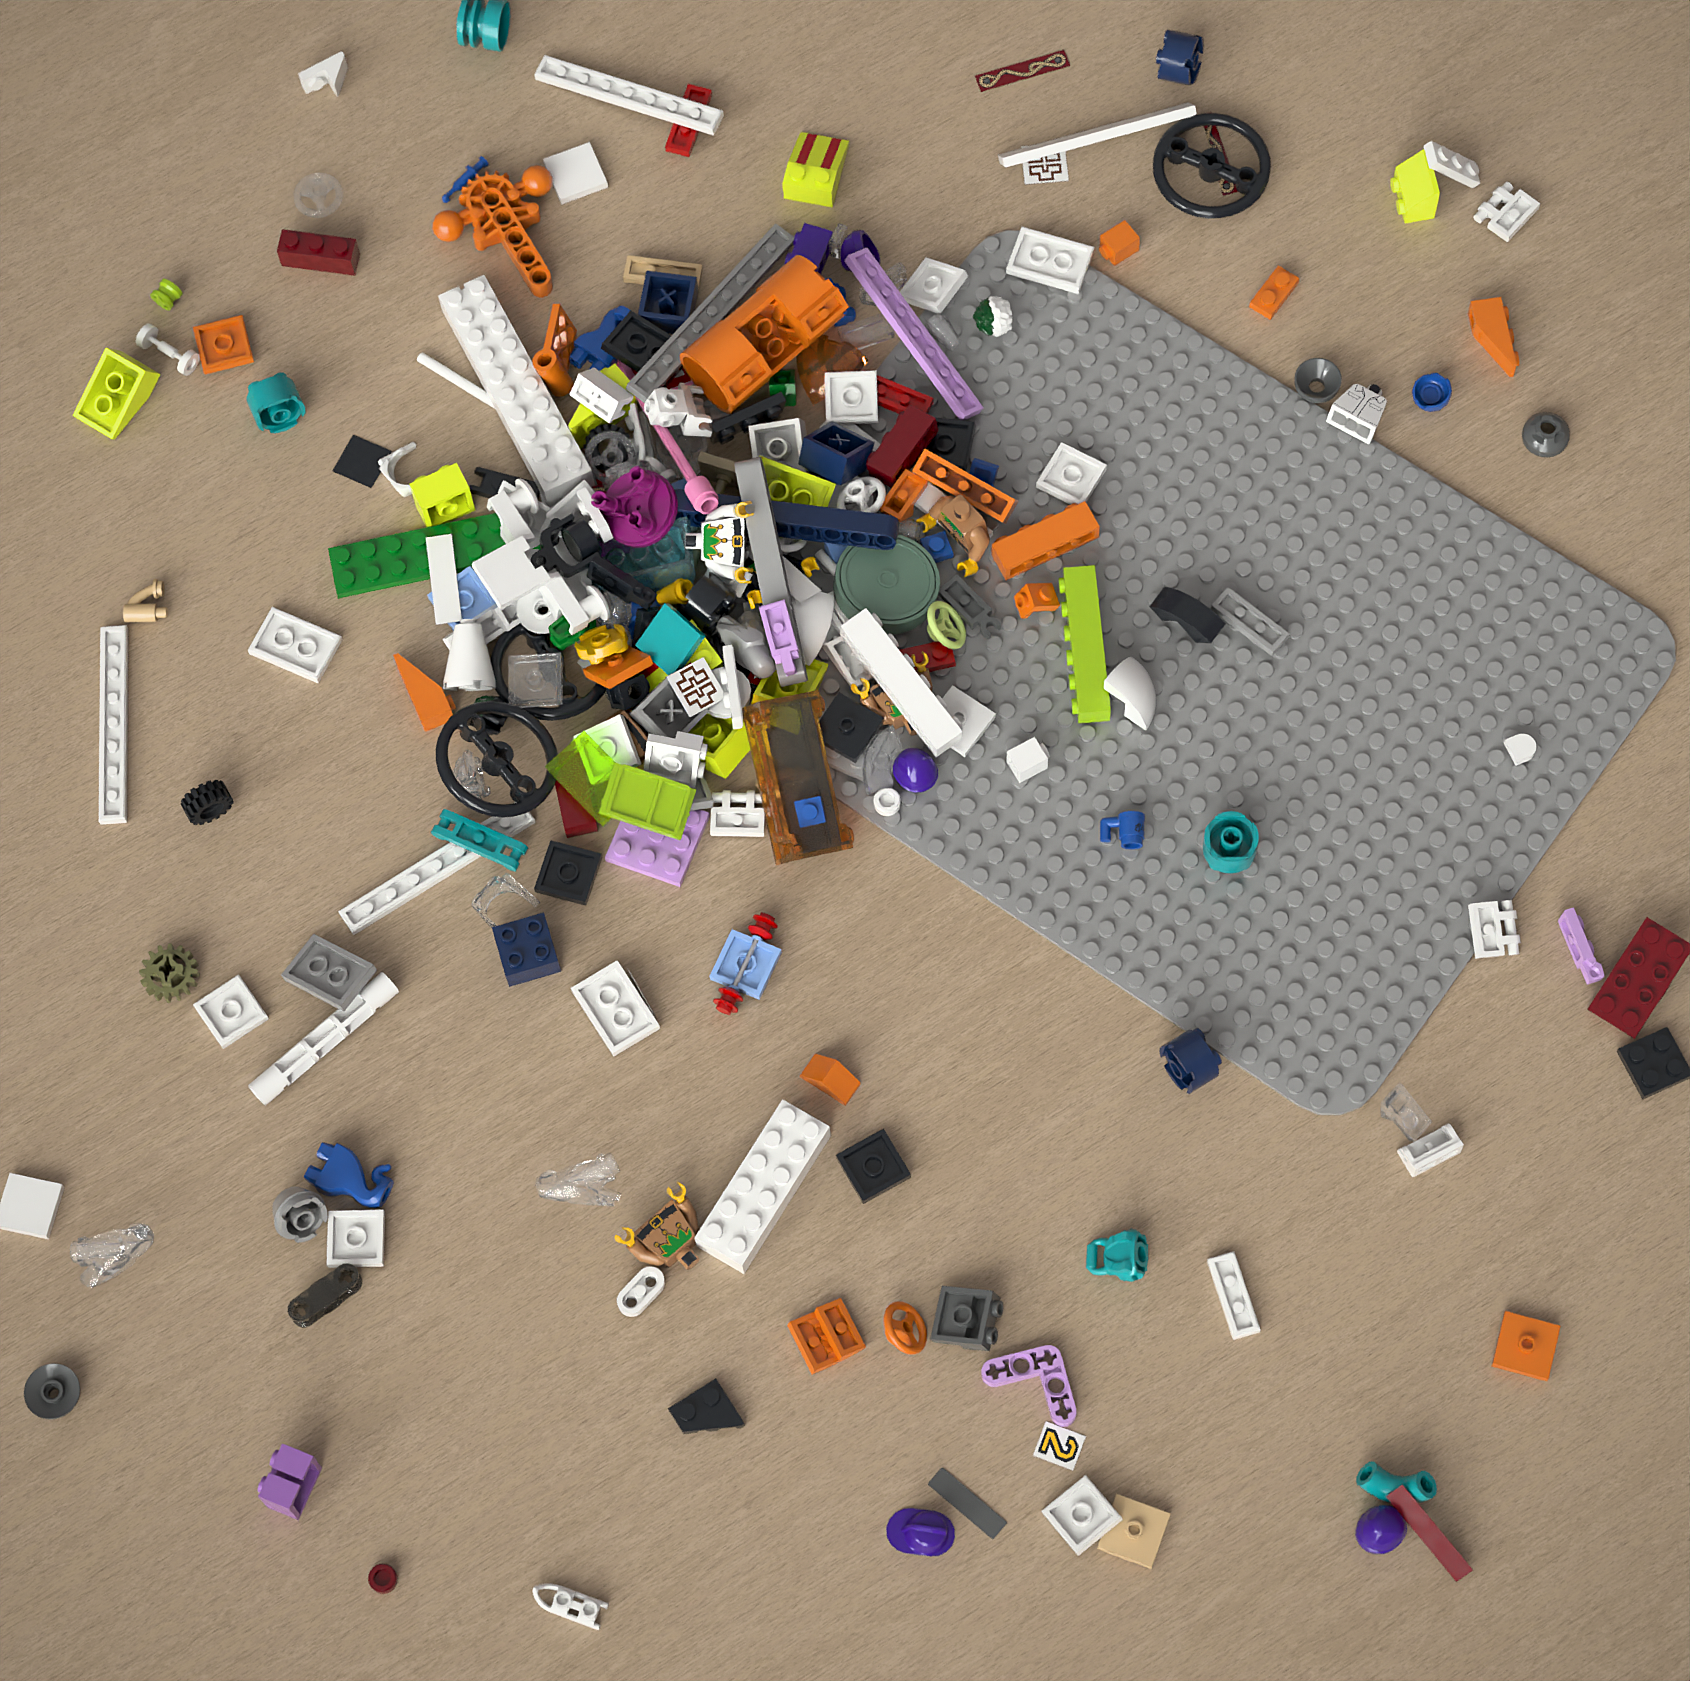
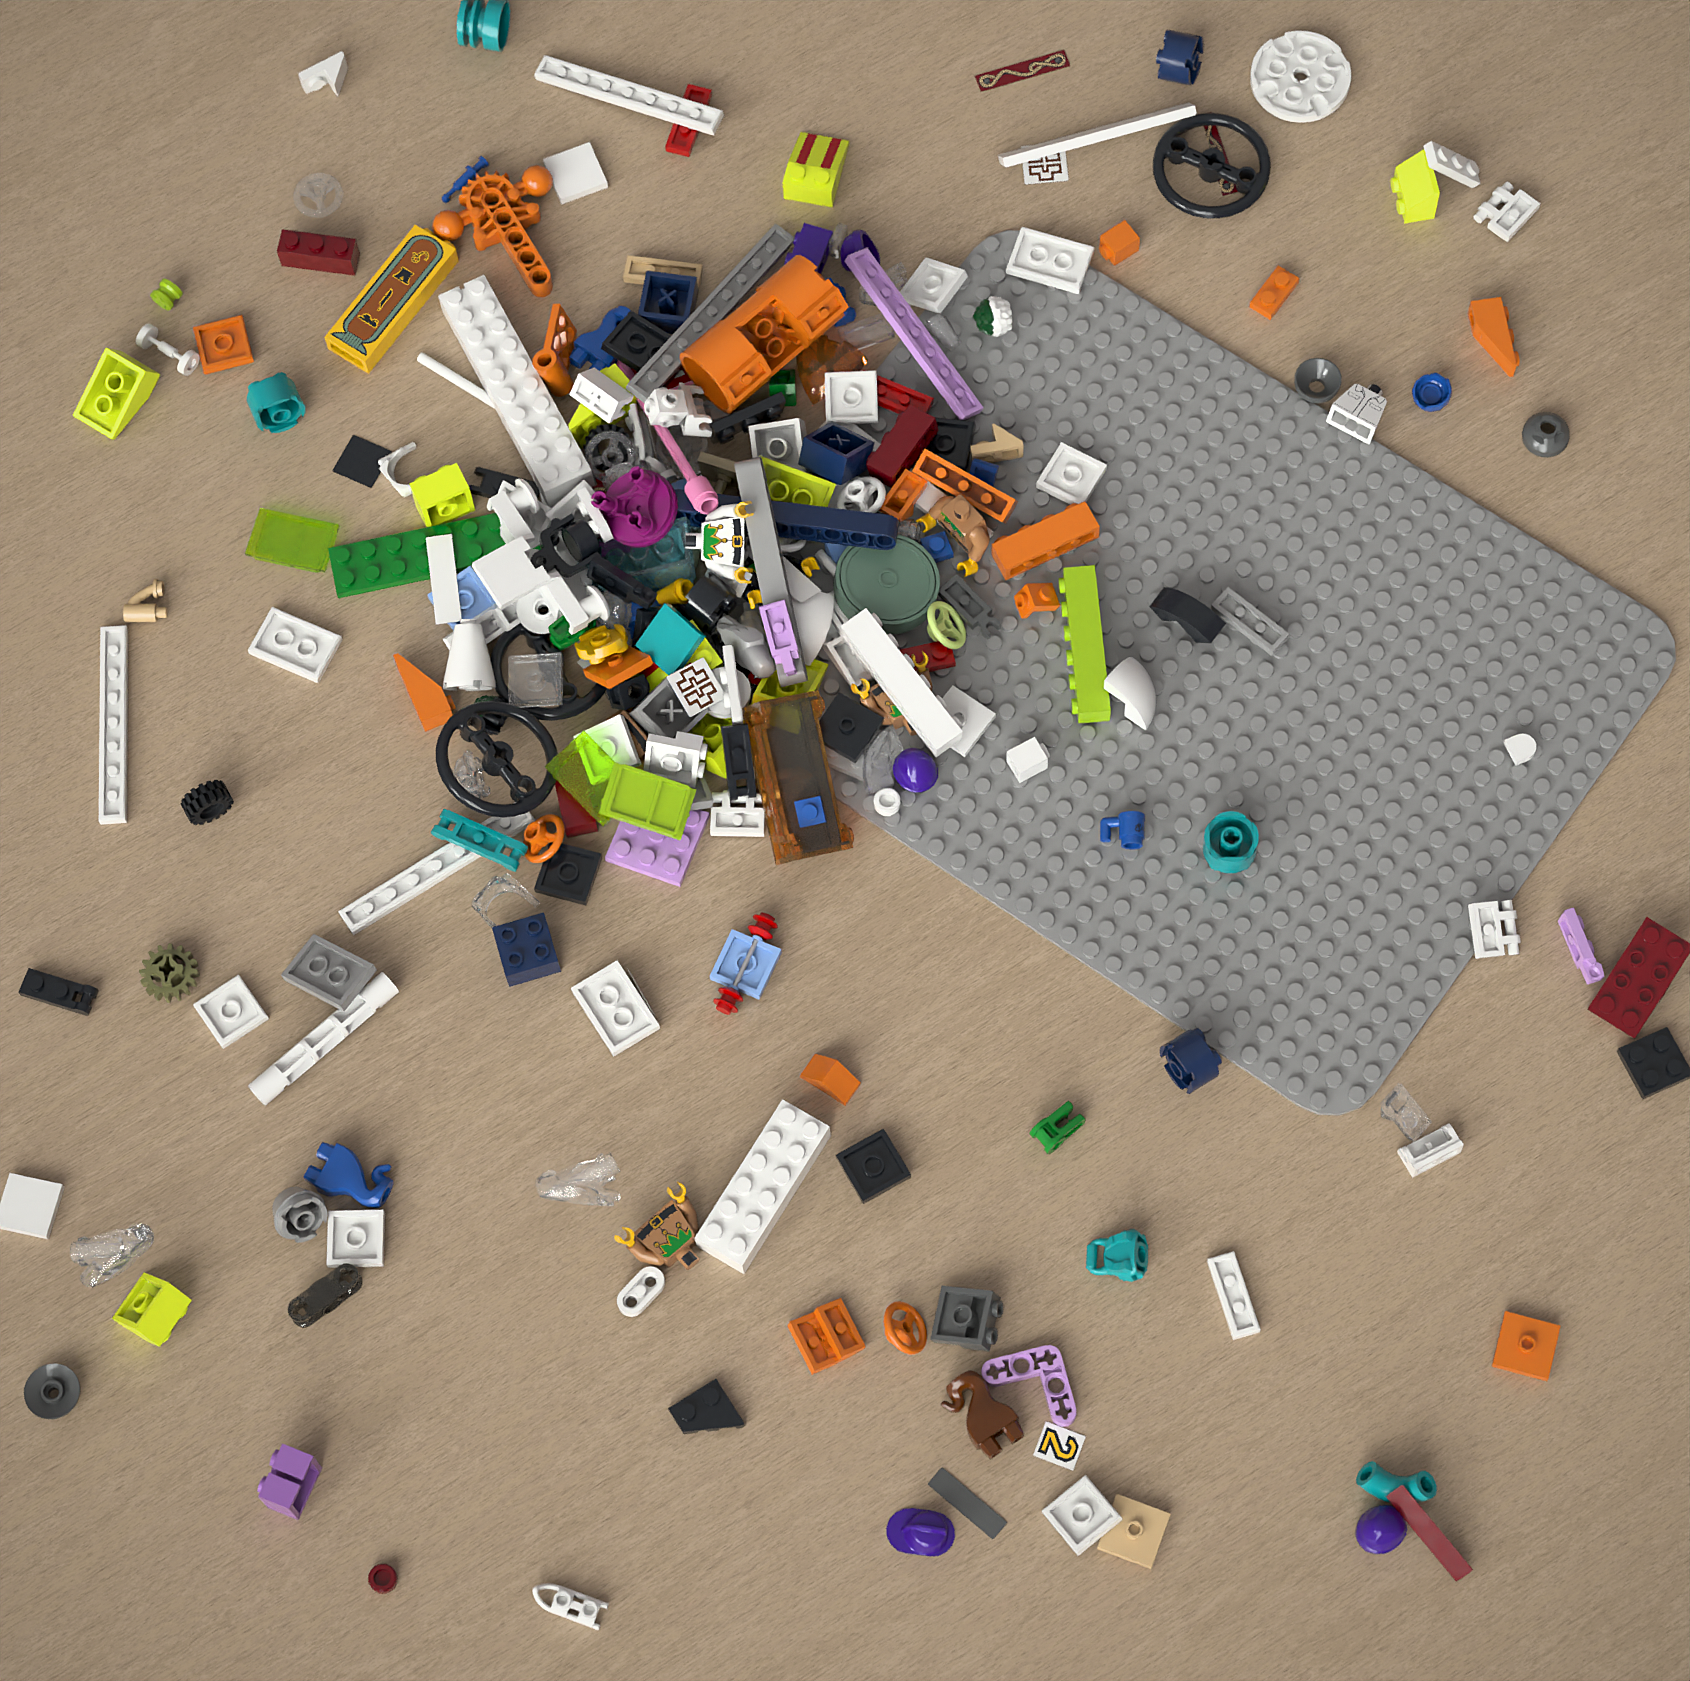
(57, 991): none -> black plate
(152, 1309): none -> neon yellow slope
(291, 540): none -> clear neon green piece
(392, 298): none -> brick
(537, 837): none -> orange piece
(738, 760): none -> black plate
(985, 1415): none -> reddish brown hips
(1004, 447): none -> tan slope
(1052, 1136): none -> green piece
(1304, 53): none -> white plate

